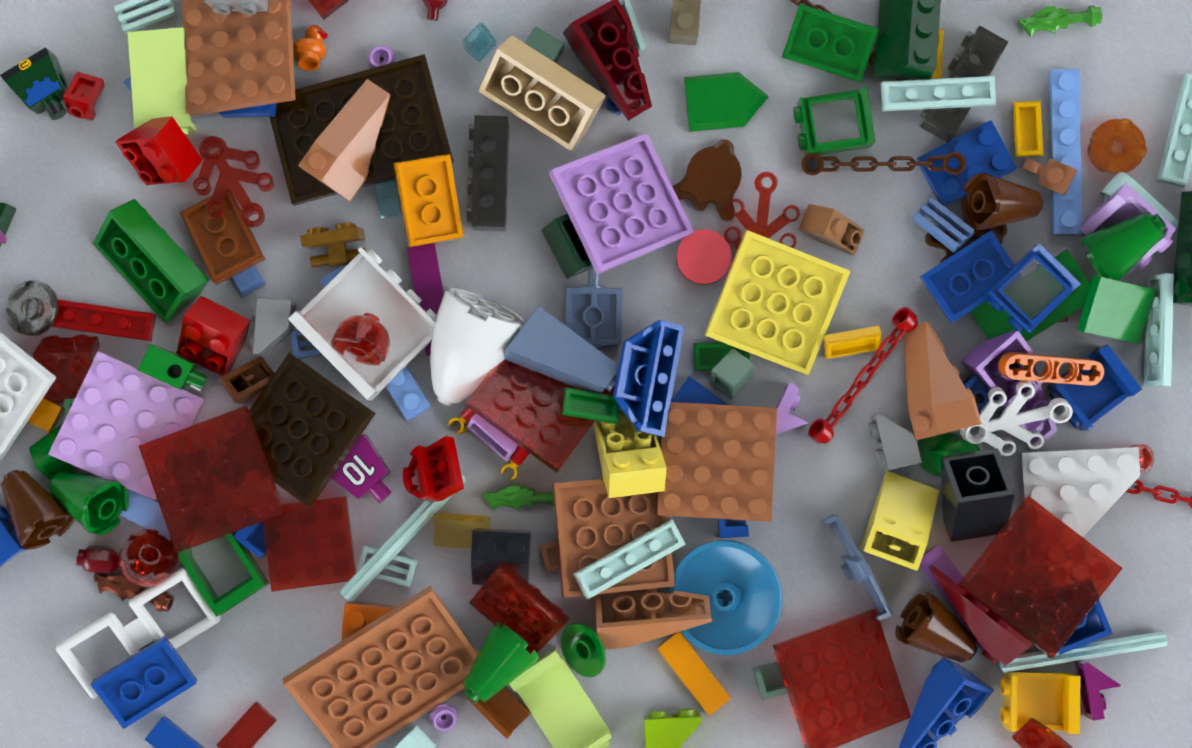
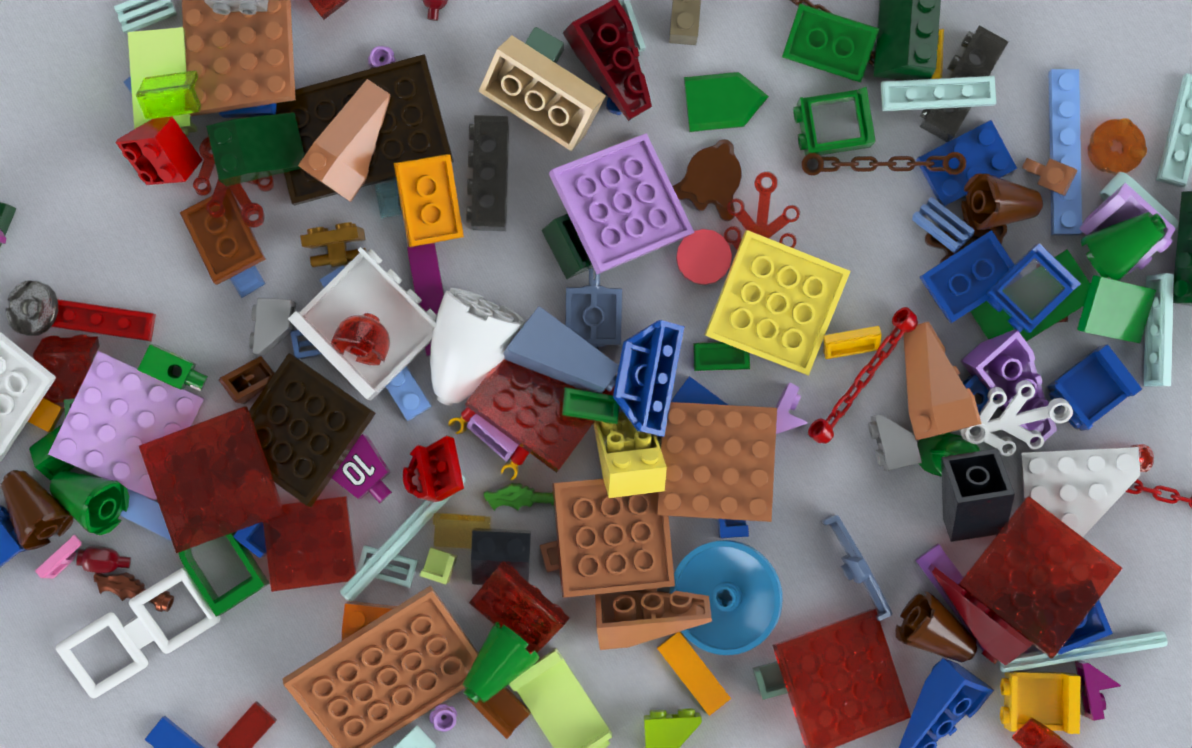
(39, 83): dark green torso -> none
(60, 559): none -> bright pink tile
(82, 95): red bracket -> none
(144, 682): blue plate -> none
(147, 558): clear red cylinder -> none
(149, 260): green slope -> none
(168, 95): none -> clear neon green panel
(212, 335): red slope -> none
(255, 147): none -> dark green slope
(310, 50): orange animal -> none
(439, 566): none -> yellowish green panel
(479, 42): clear light blue slope -> none
(583, 650): green dish -> none
(629, 559): light aqua tile -> none
(732, 374): sand green panel -> none
(831, 228): medium nougat slope -> none
(900, 521): light yellow slope -> none
(1027, 128): yellow tile -> none
(1051, 368): orange beam -> none
(1052, 19): bright green piece -> none

